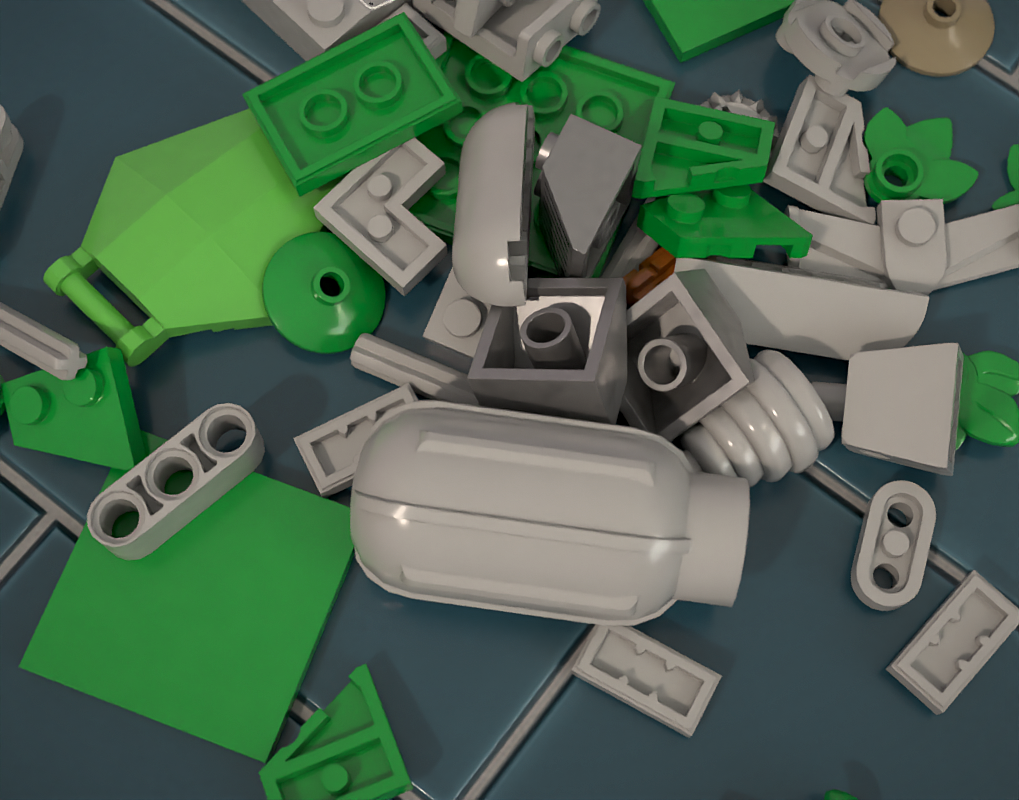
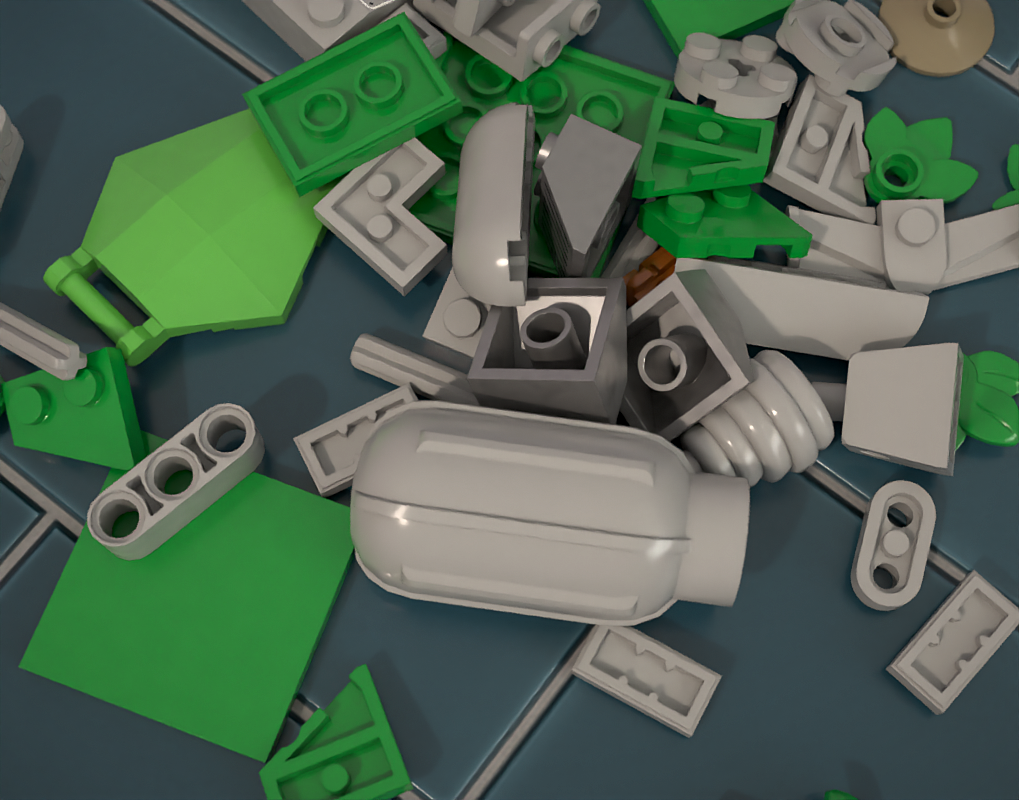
(307, 314): green dish -> none
(738, 75): none -> light grey plate

